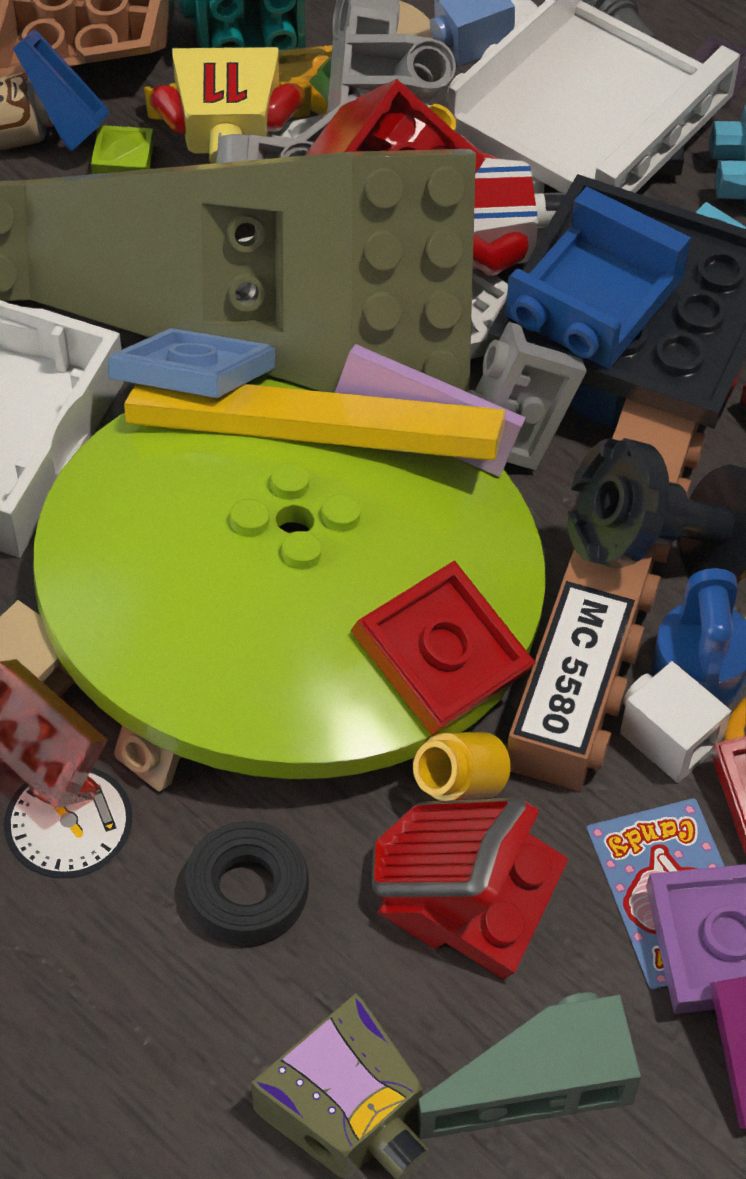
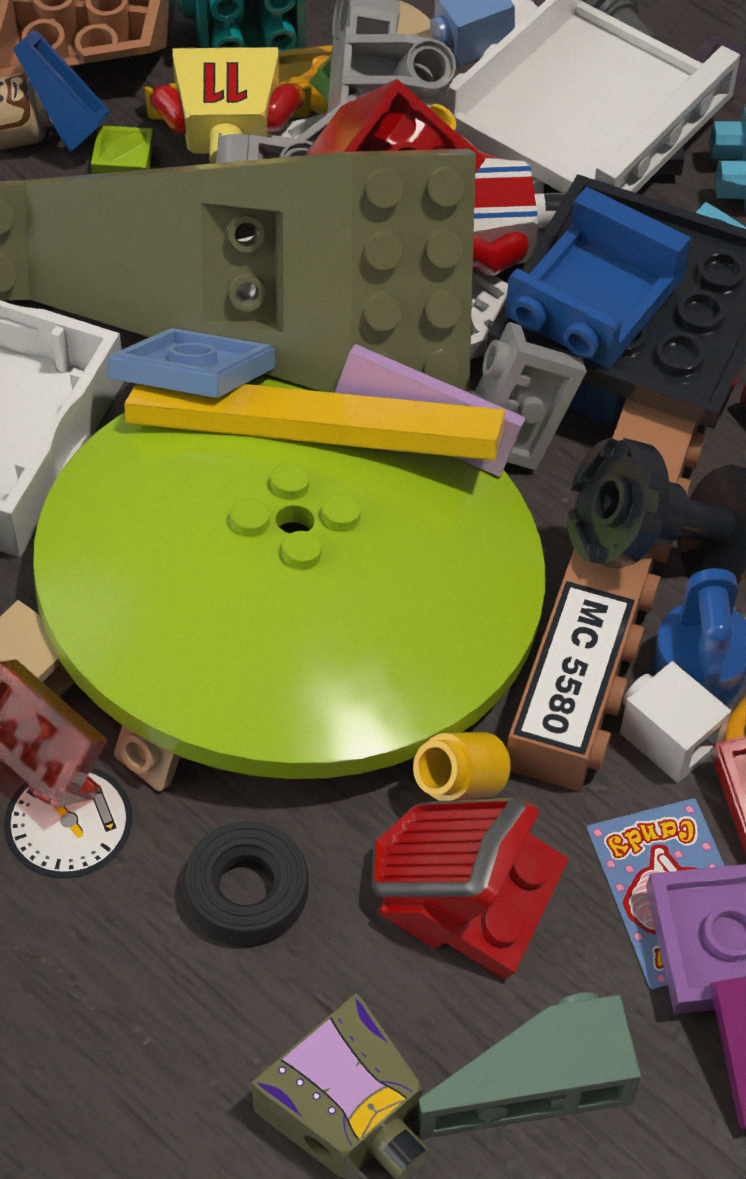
(442, 647): red tile -> none

